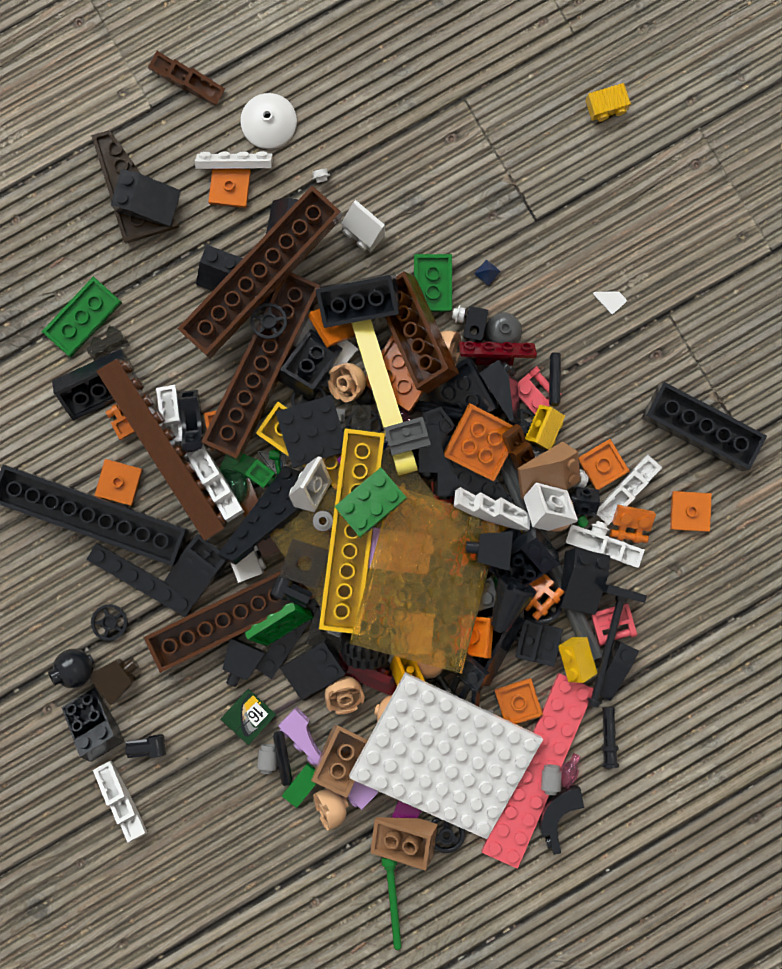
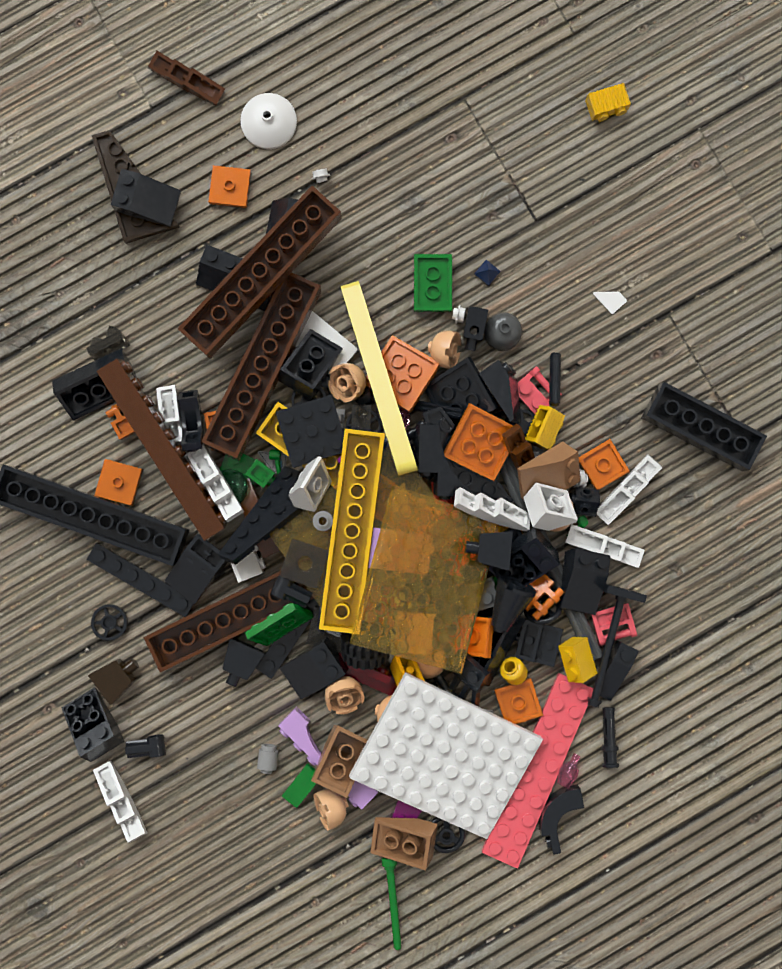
(71, 668): black brick -> none
(81, 317): green tile -> none
(225, 160): white plate -> none
(248, 717): slope -> none
(268, 321): black wheel -> none
(282, 758): black axle -> none
(333, 334): orange plate -> none
(358, 300): black slope -> none
(363, 227): white slope -> none
(370, 502): green plate -> none
(407, 436): dark grey plate -> none
(420, 337): reddish brown brick -> none
(489, 352): dark red bracket -> none
(513, 671): none -> yellow head
(551, 779): light grey brick -> none
(600, 528): white plate -> none
(632, 518): orange plate -> none
(690, 511): orange plate -> none

